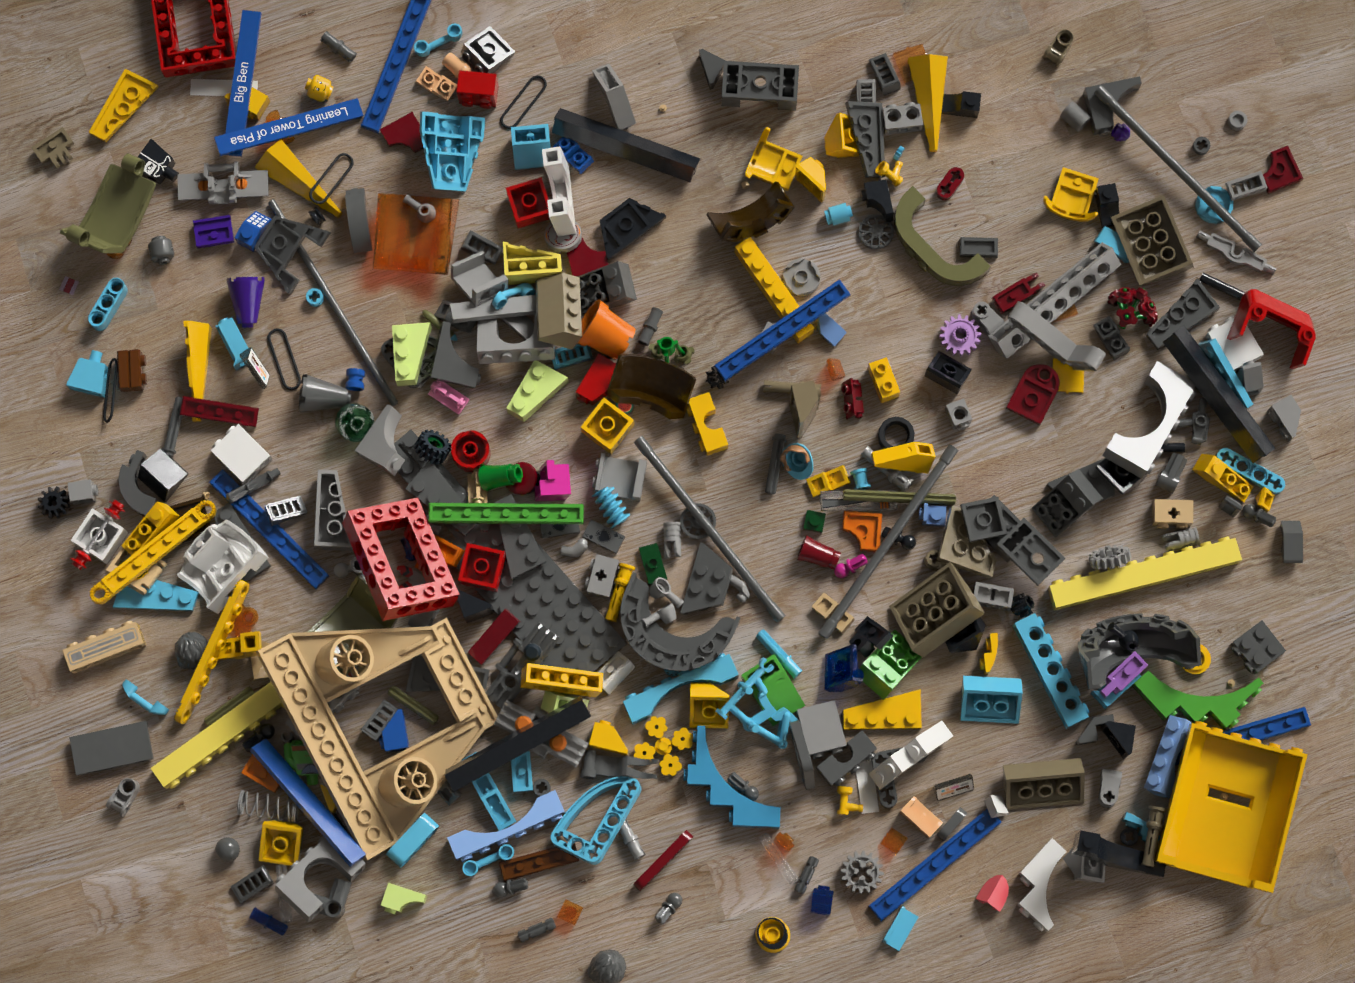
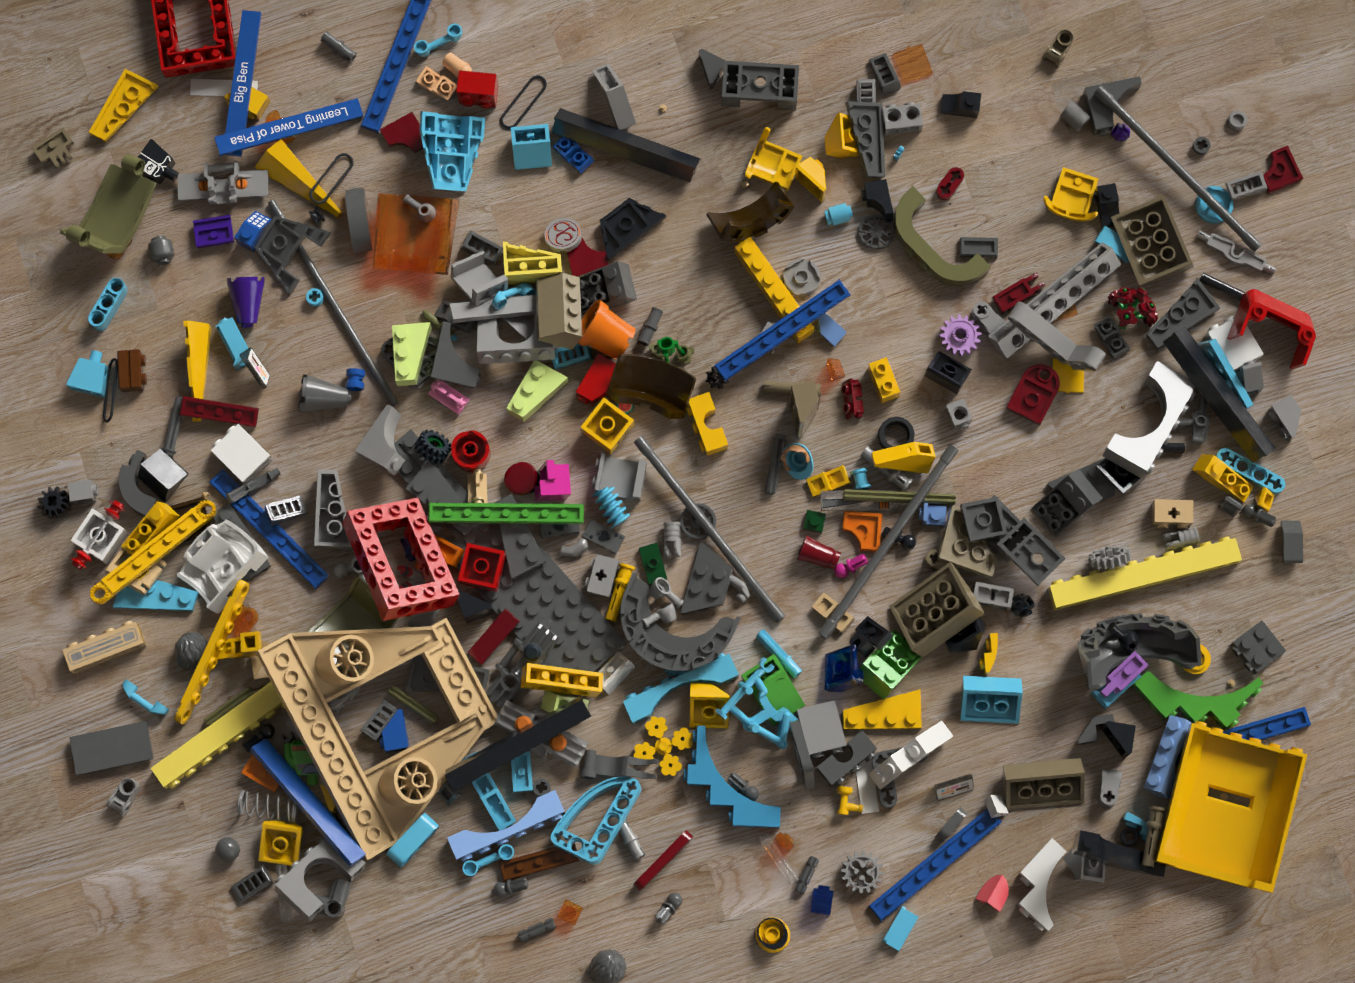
(69, 285): sticker -> none
(268, 921): clear blue axle -> none
(276, 361): black piece -> none
(319, 88): yellow head -> none
(354, 421): clear green cylinder -> none
(398, 897): yellowish green arch -> none
(486, 51): plate -> none
(499, 475): green plant -> none
(528, 202): red brick -> none
(561, 206): white arch -> none
(606, 738): yellow slope -> none
(883, 169): yellow piece -> none
(894, 841): clear orange slope -> none
(921, 817): light nougat hinge -> none
(929, 81): yellow wedge -> none
(1068, 717): medium azure brick -> none
(1170, 475): dark grey piece -> none

